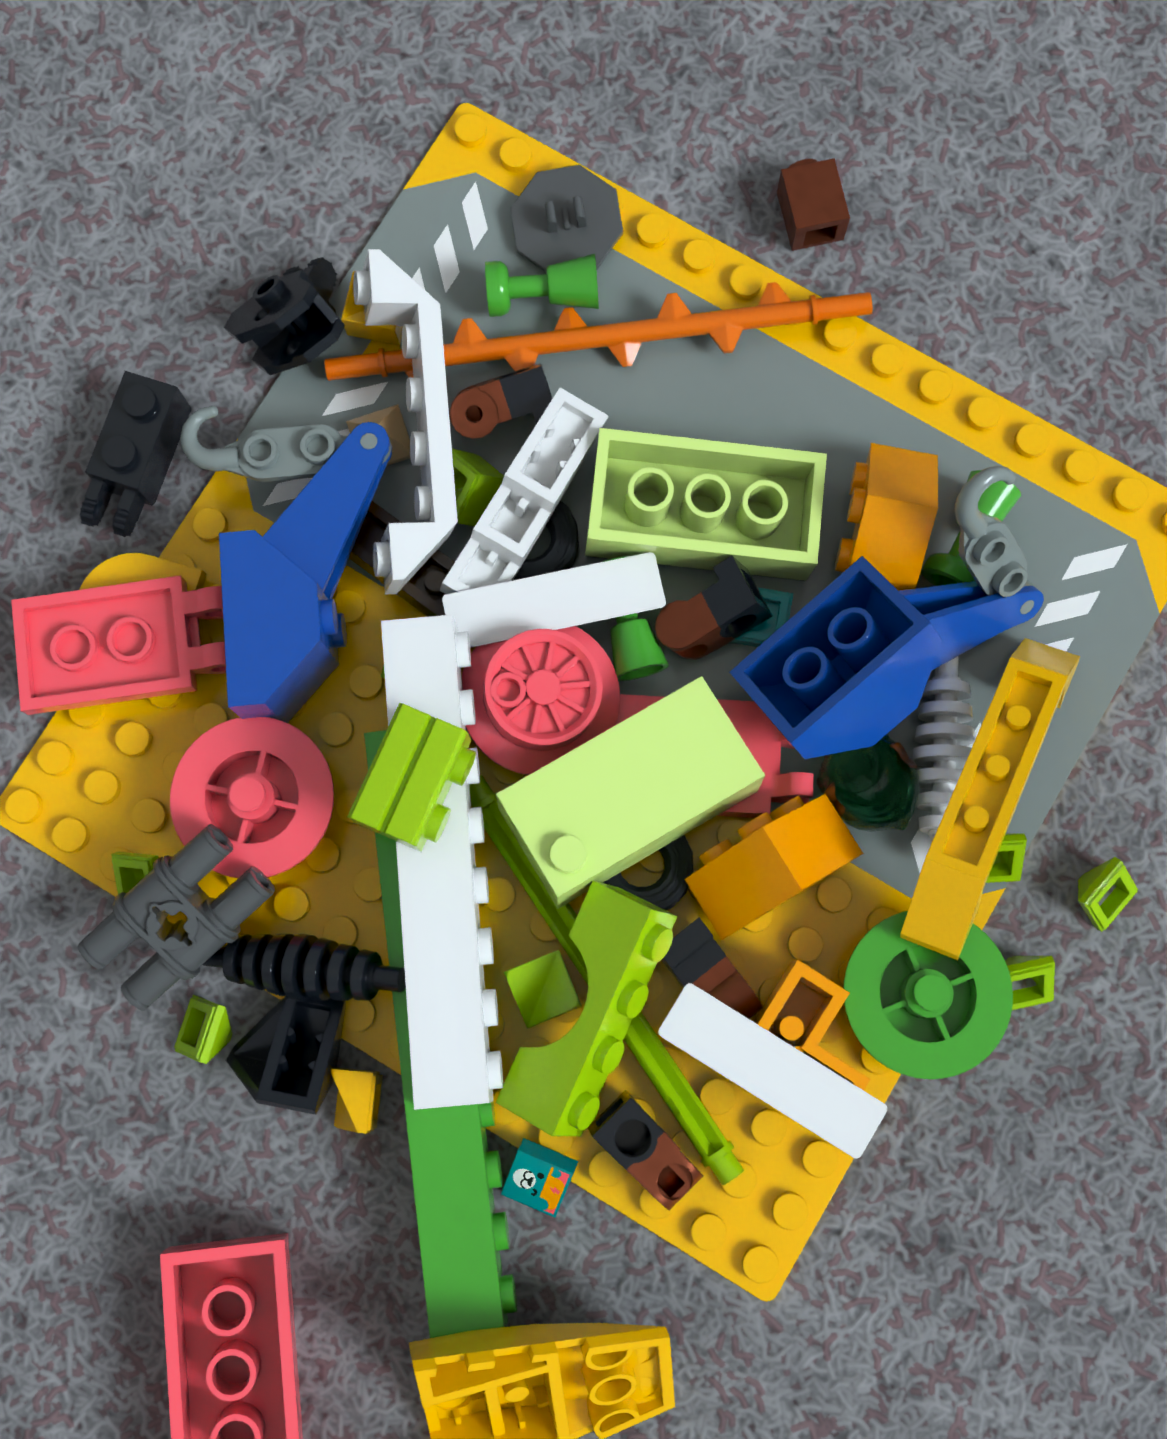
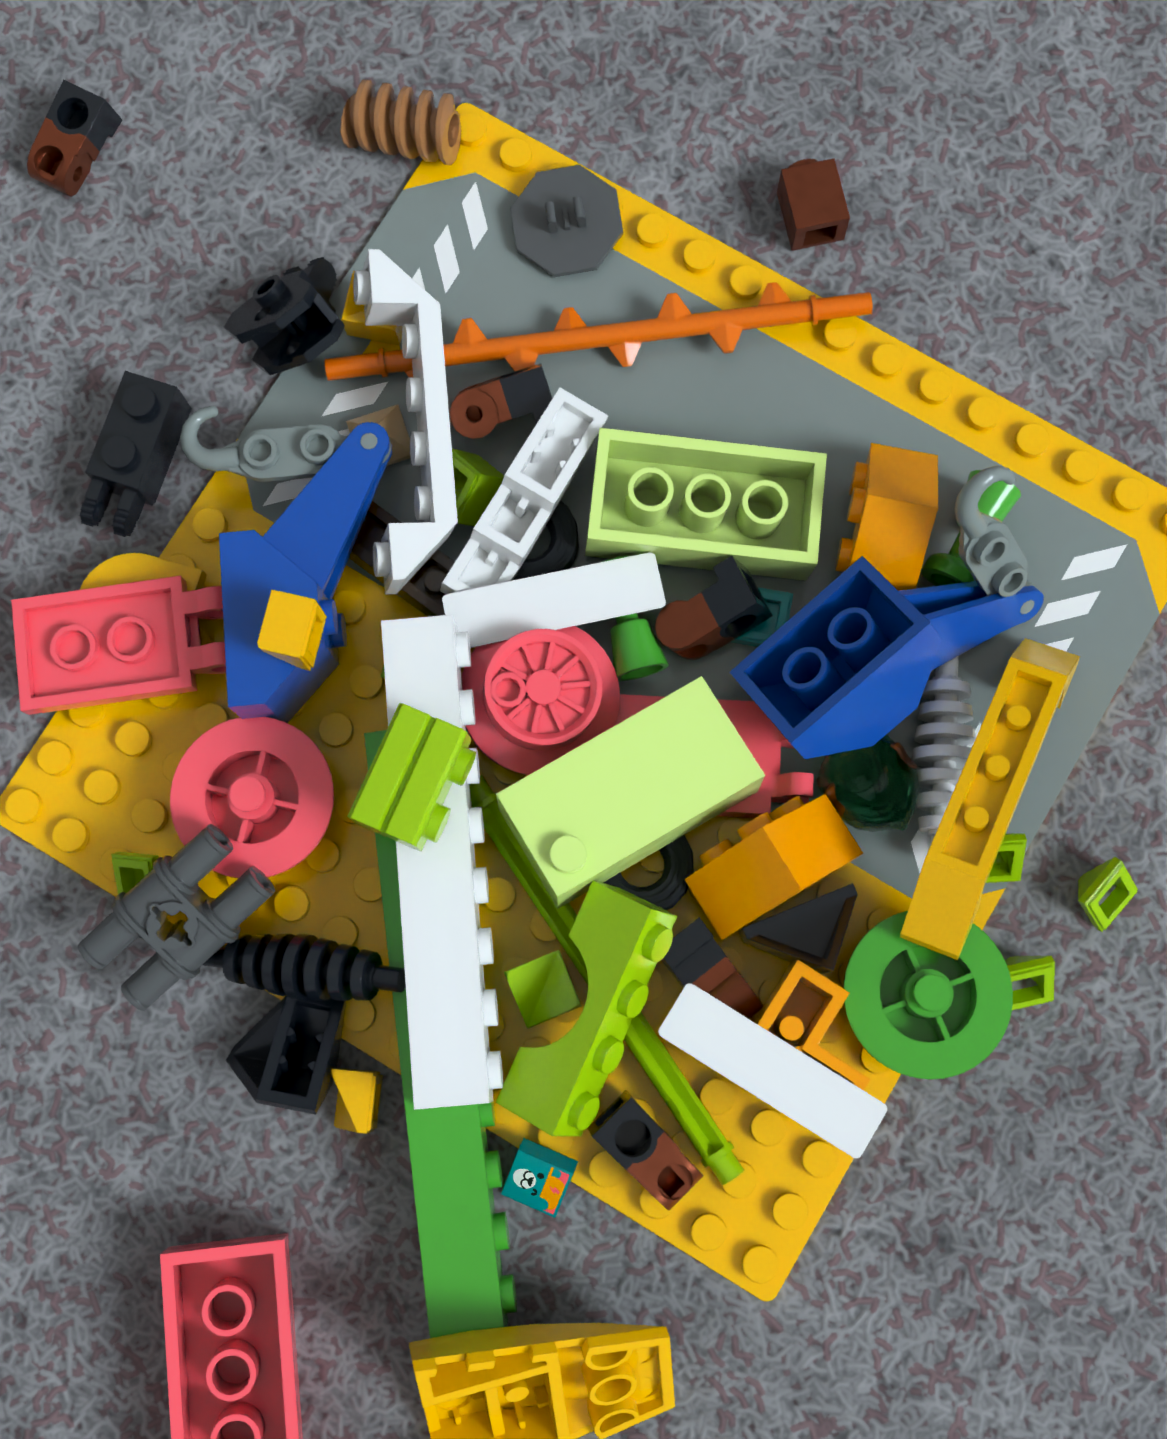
(71, 138): none -> leg
(214, 1032): lime slope -> none
(292, 629): none -> yellow slope
(402, 124): none -> medium nougat piece
(564, 284): bright green piece -> none
(806, 932): none -> black slope

